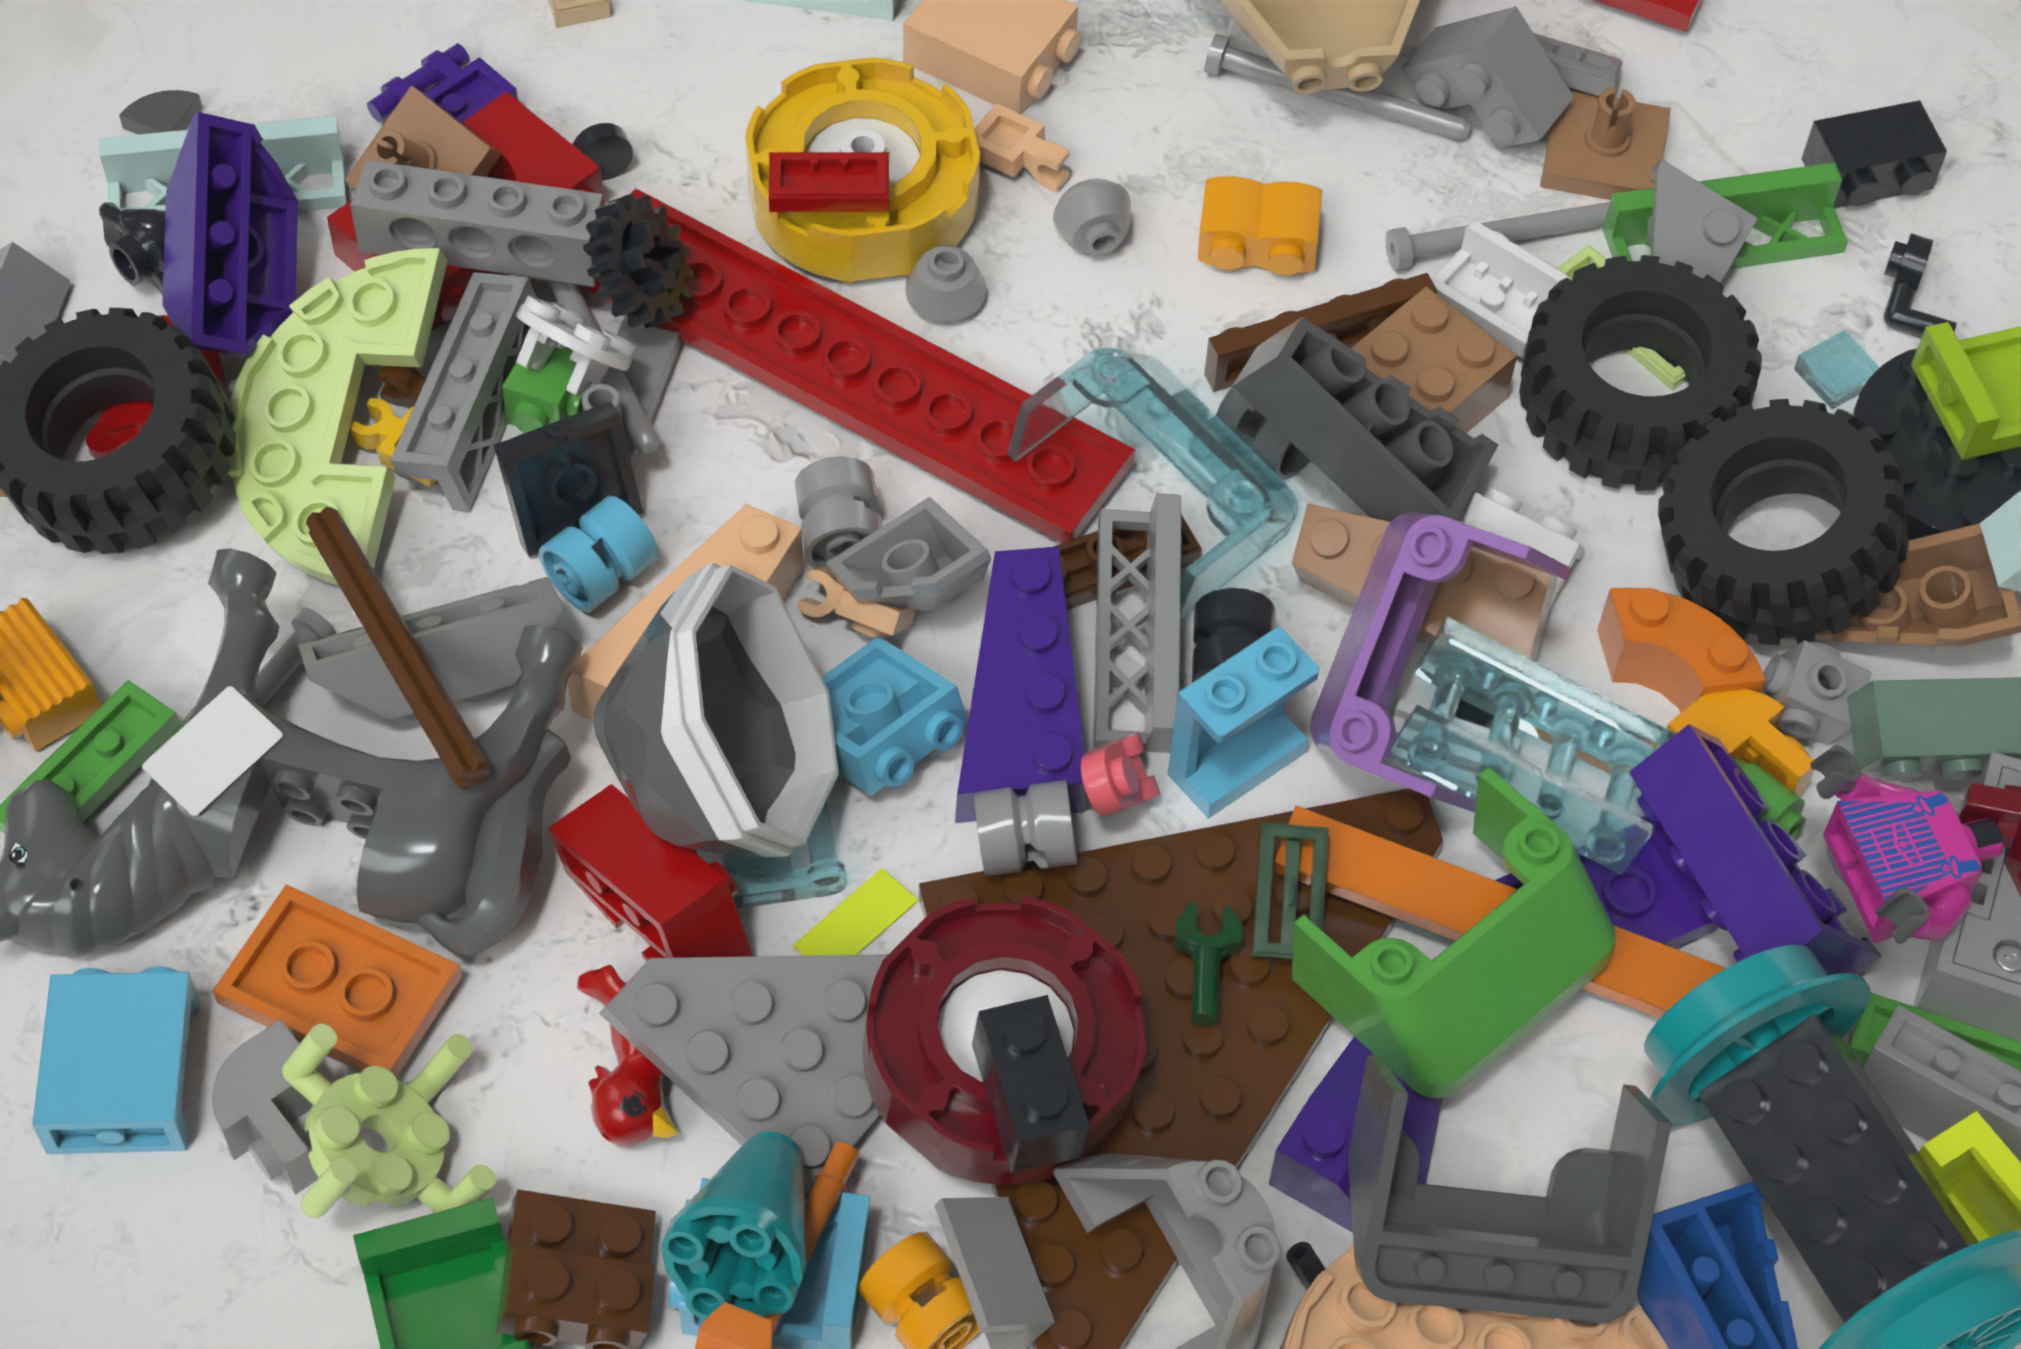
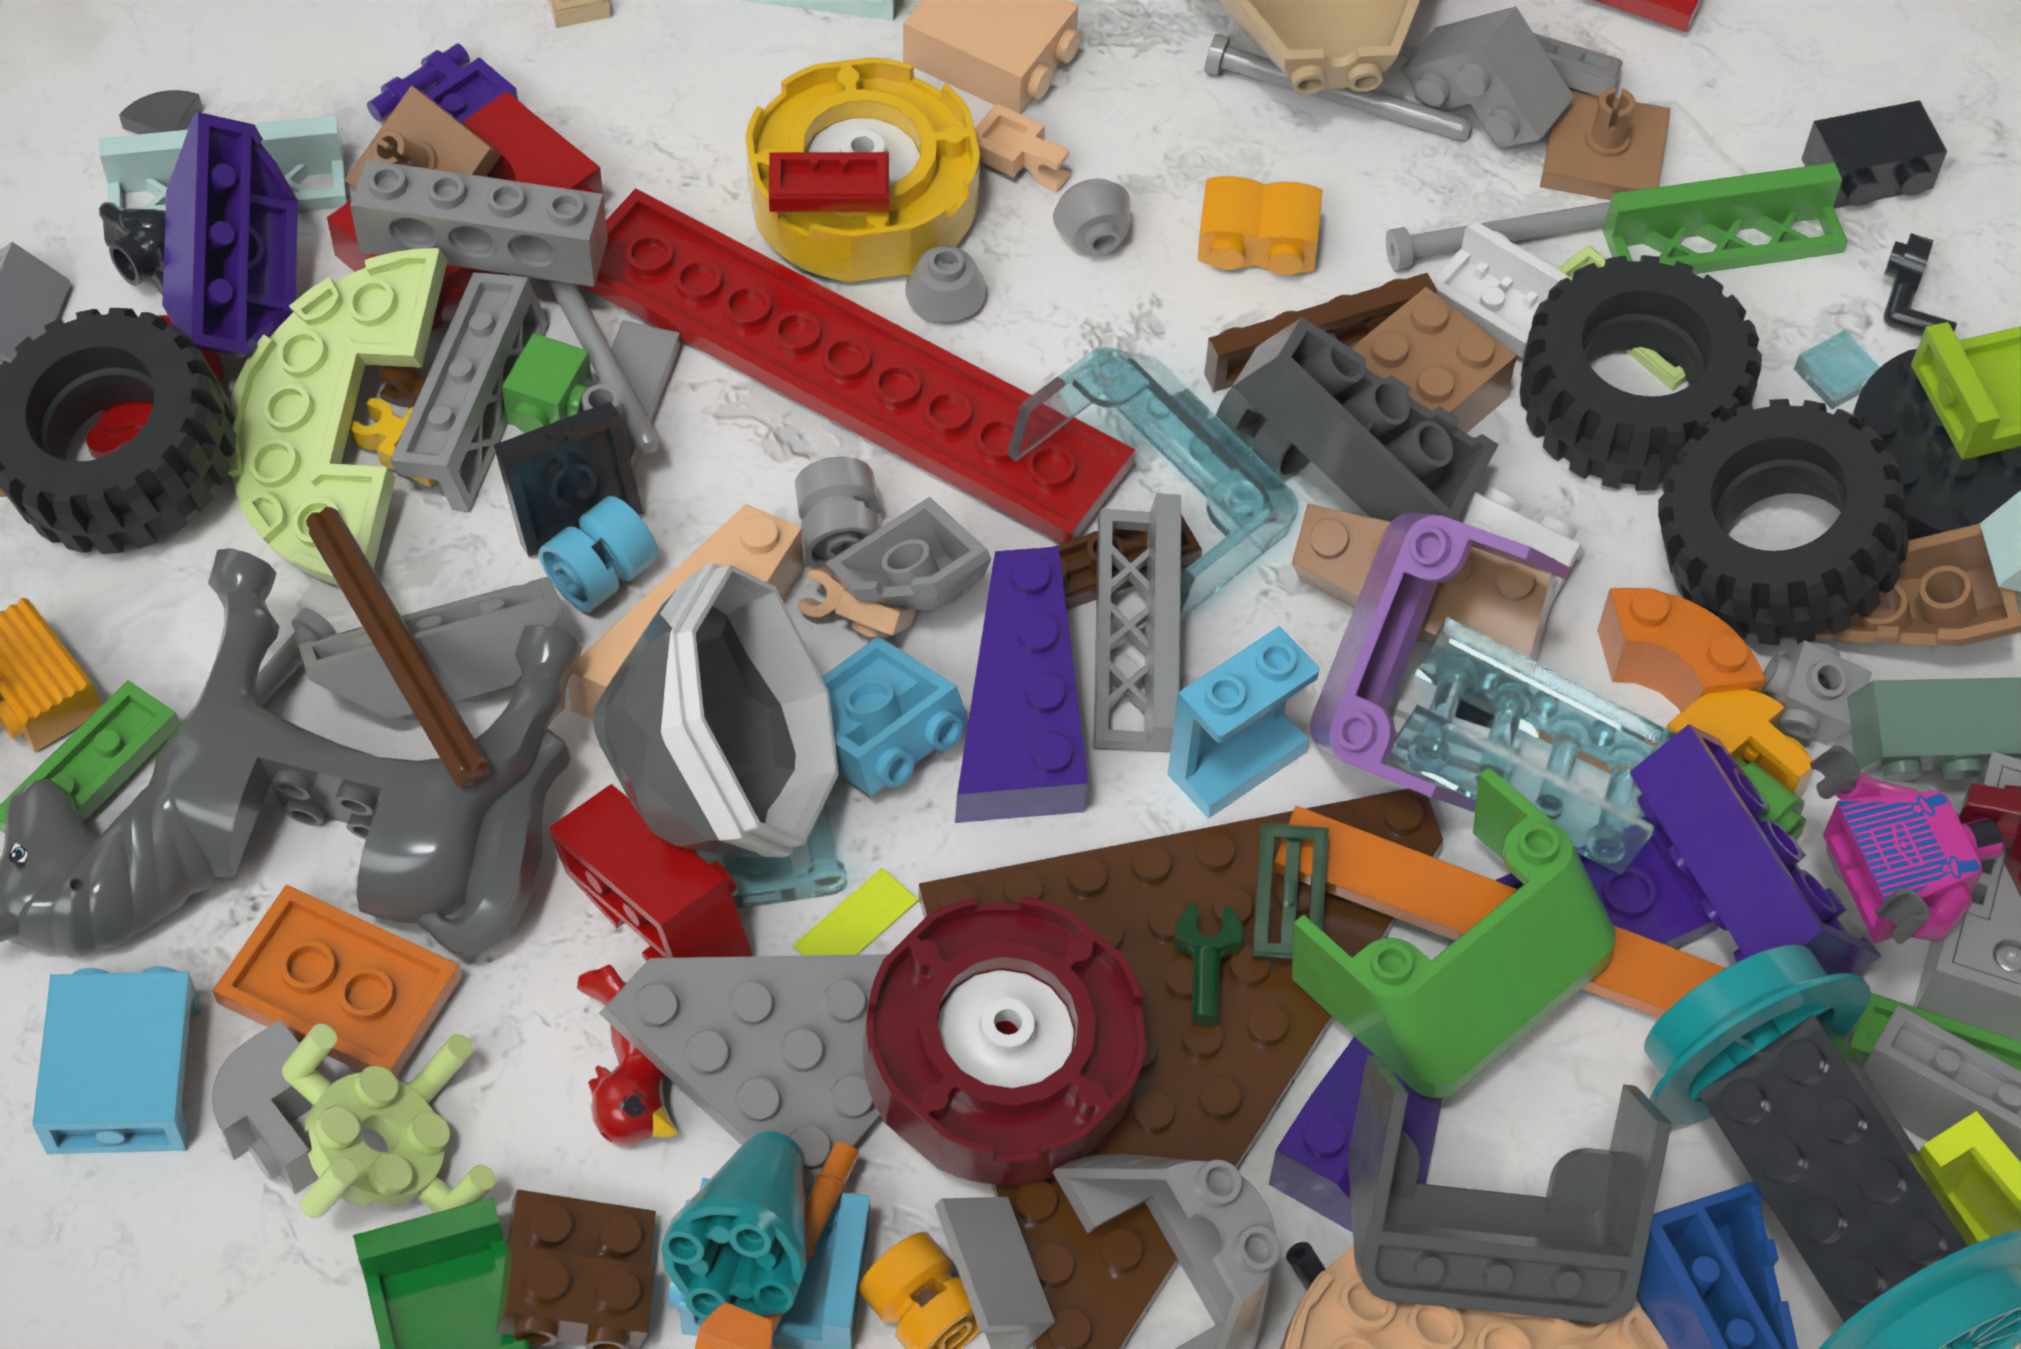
(212, 750): white sticker -> none
(561, 327): white plate -> none
(607, 147): black tile -> none
(638, 261): black gear -> none
(1025, 828): light grey wheel -> none
(1029, 1084): black brick -> none
(1116, 776): coral plate -> none
(1227, 624): black wheel -> none
(1694, 223): light grey wing -> none

